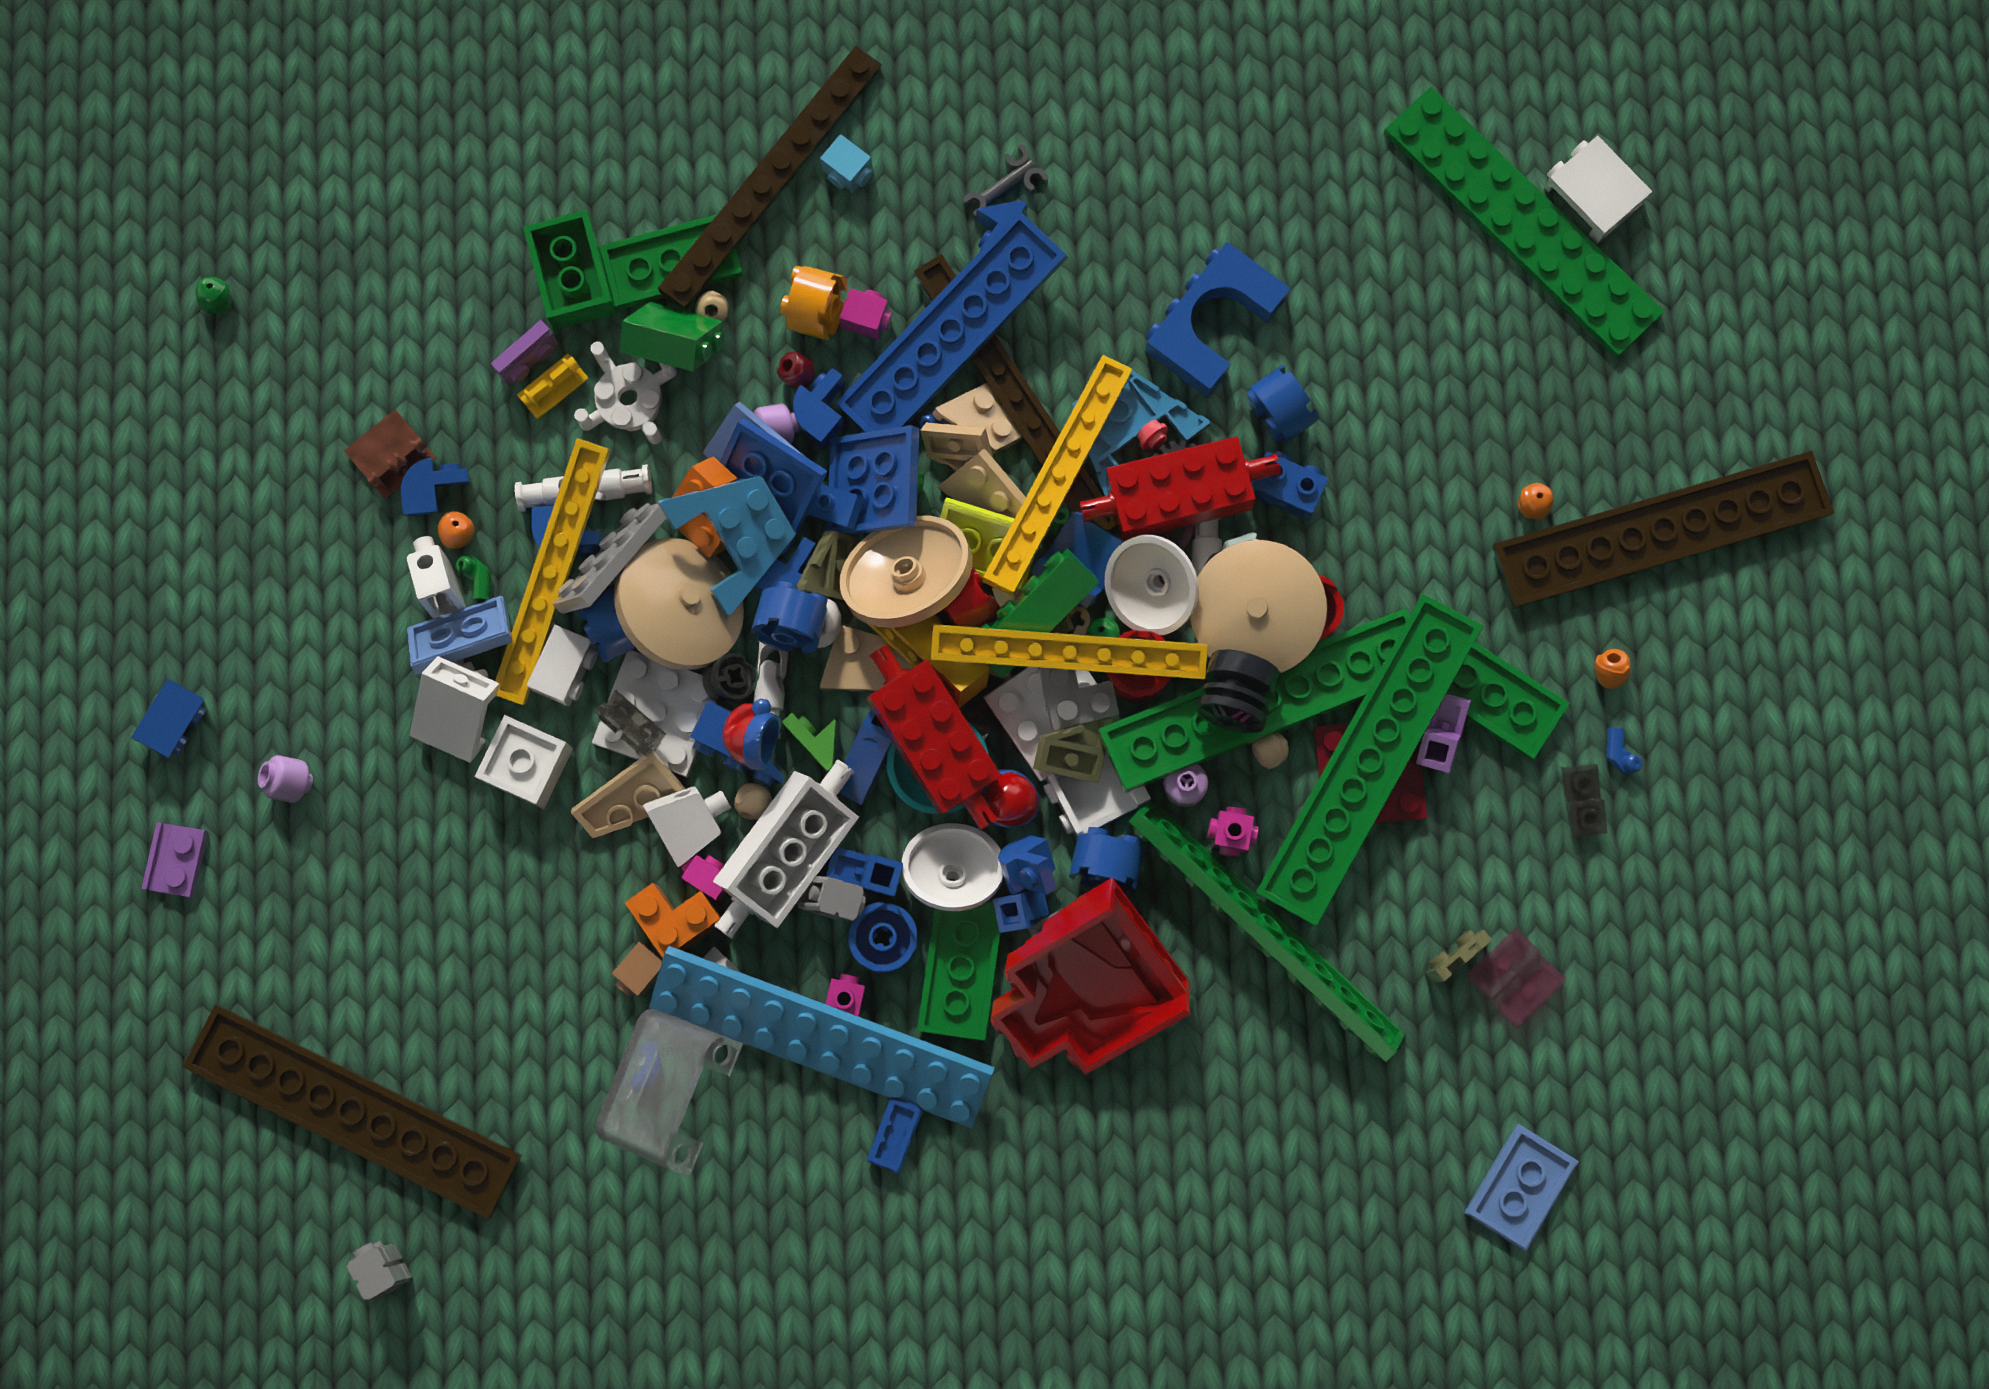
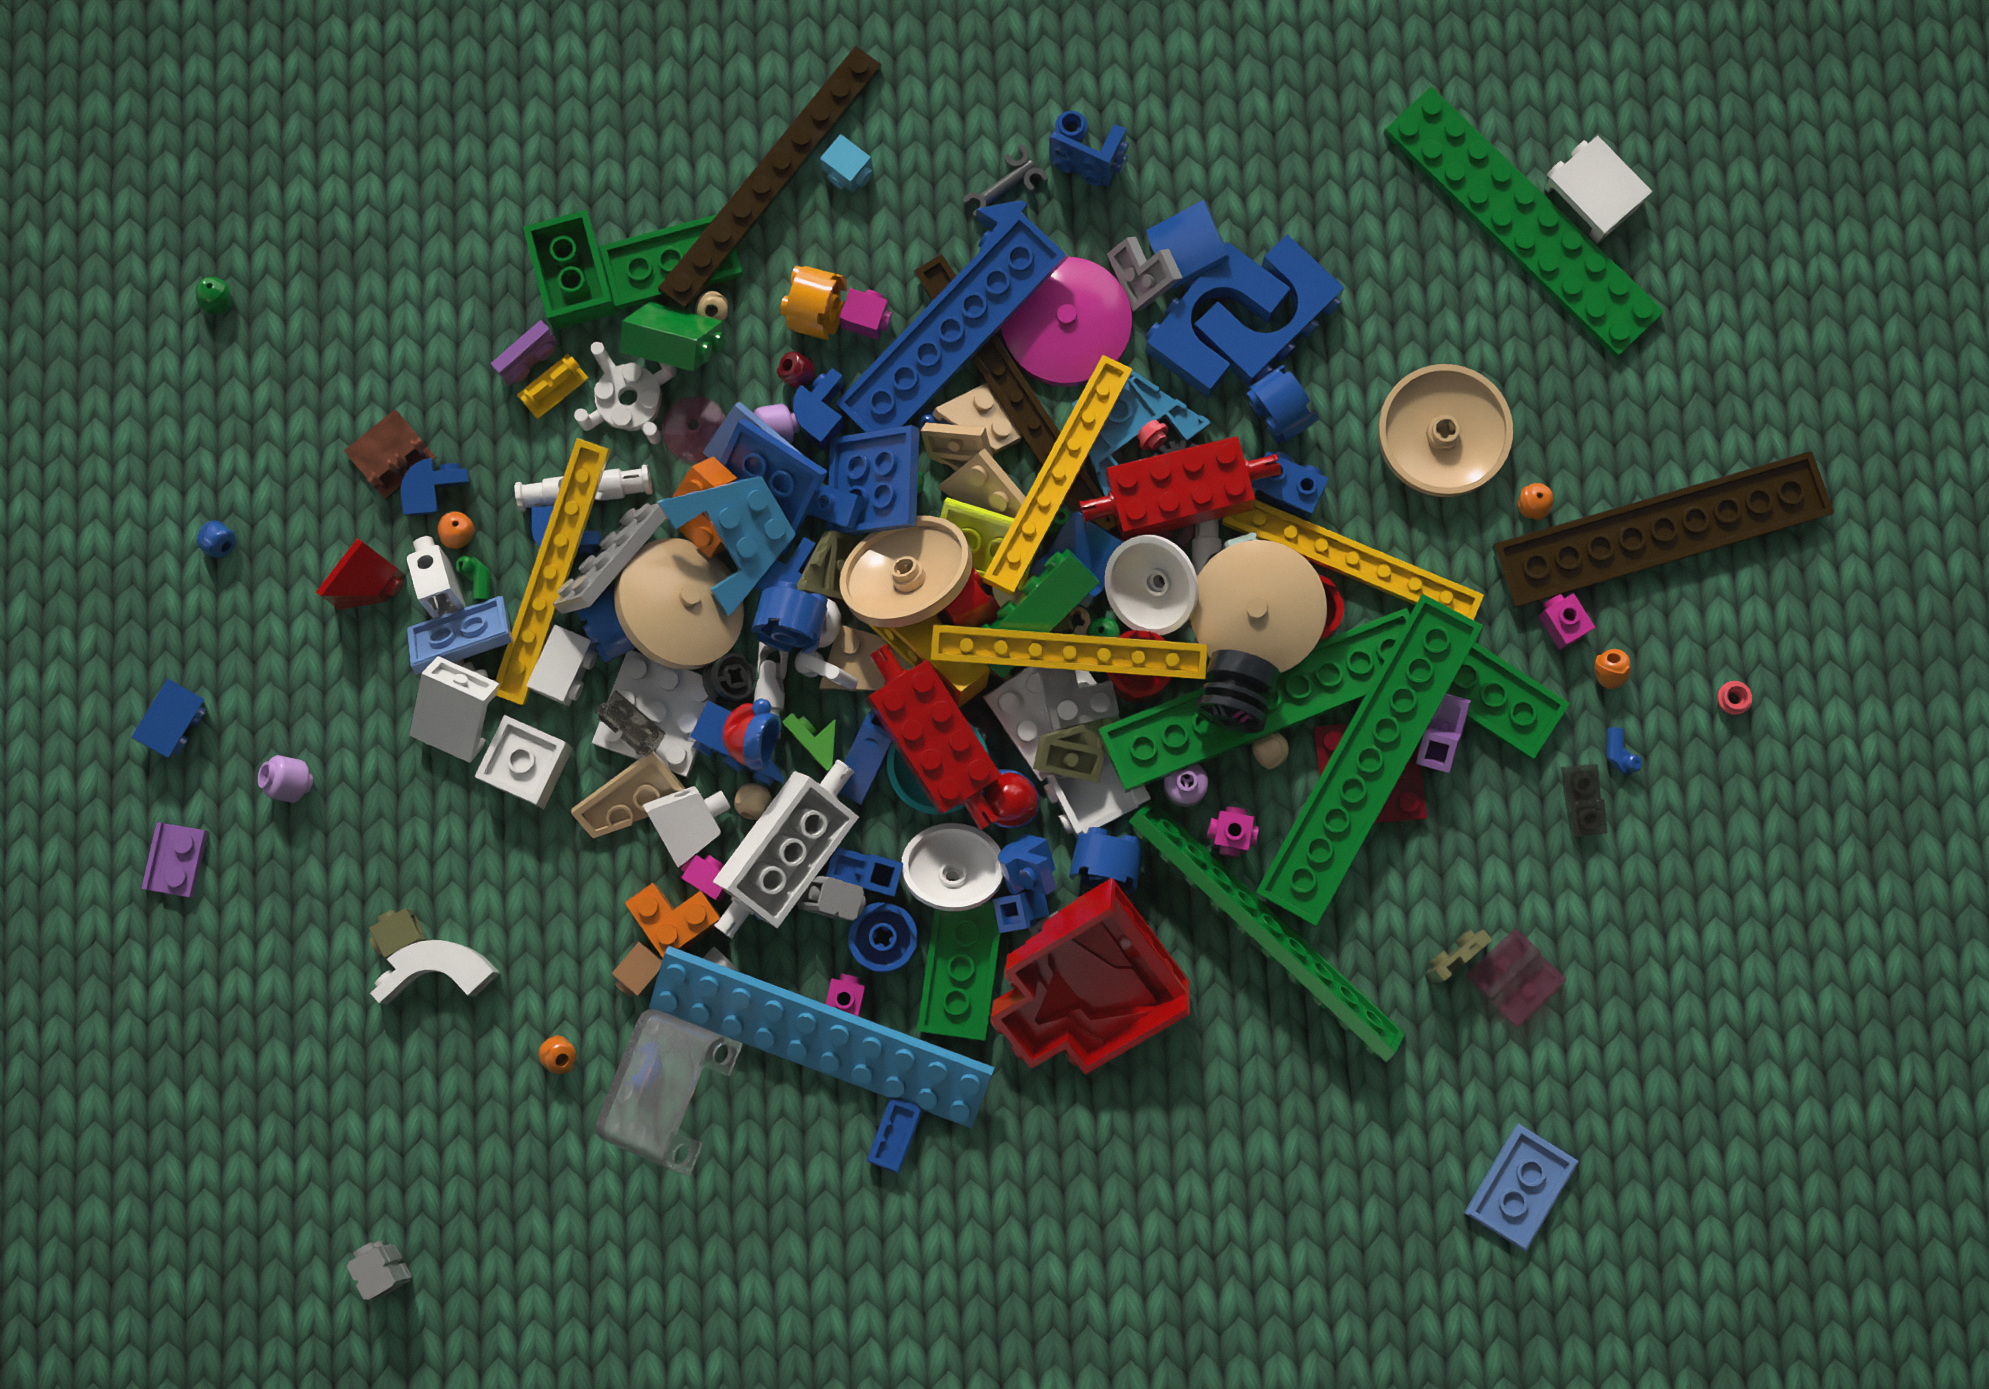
(215, 539): none -> blue piece
(353, 1111): dark brown plate -> none
(361, 579): none -> red slope
(396, 931): none -> olive brick
(459, 962): none -> white arch
(557, 1055): none -> orange piece
(691, 443): none -> clear pink dish
(813, 664): none -> white piece
(1070, 325): none -> dark pink dish
(1074, 118): none -> blue plate
(1091, 164): none -> blue bracket
(1143, 278): none -> light grey plate
(1191, 240): none -> blue slope
(1253, 352): none -> blue arch
(1353, 558): none -> yellow plate
(1445, 430): none -> tan dish
(1565, 620): none -> dark pink brick
(1743, 693): none -> coral plate

